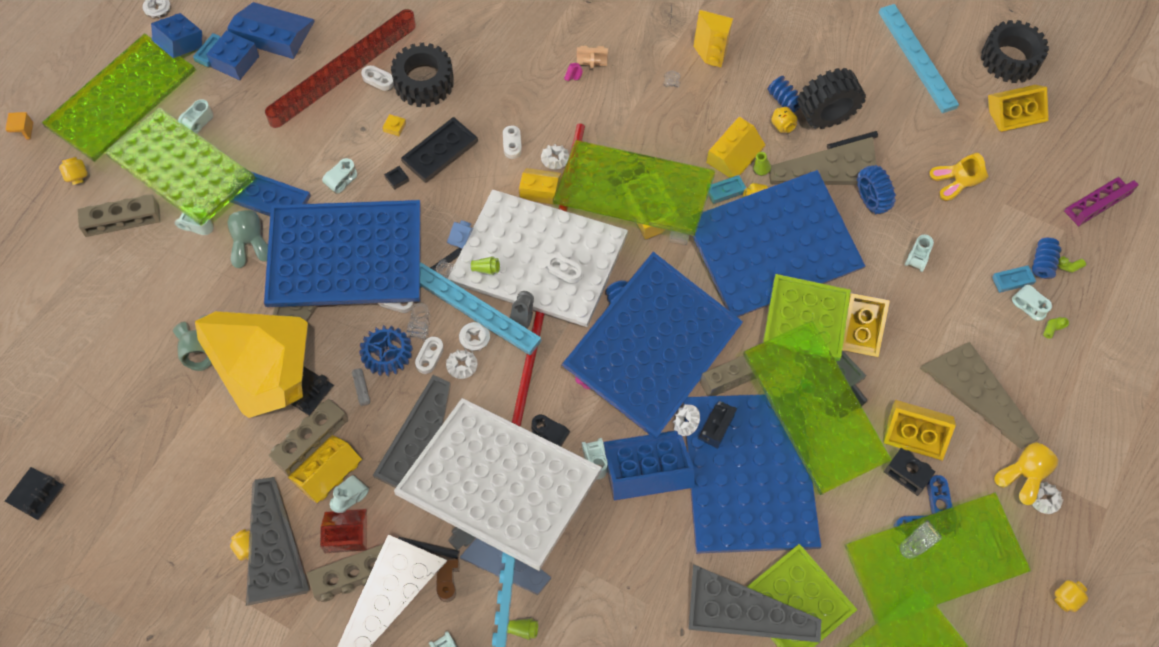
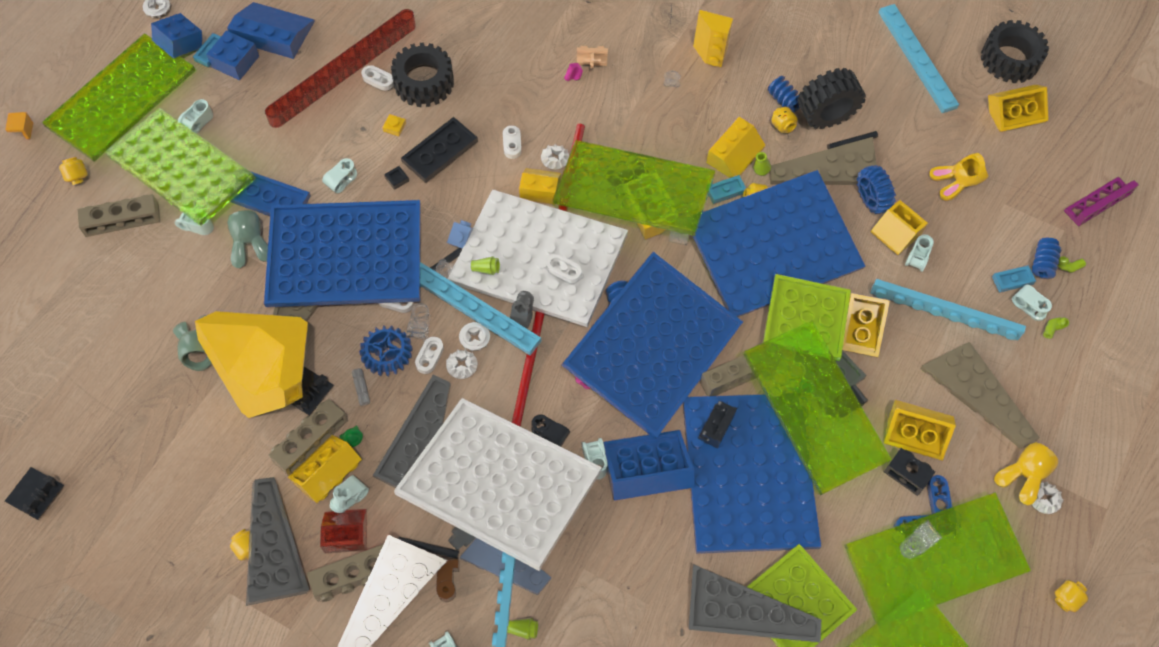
(352, 436): none -> green plate
(692, 415): white gear -> none
(899, 227): none -> yellow slope
(948, 310): none -> medium azure plate

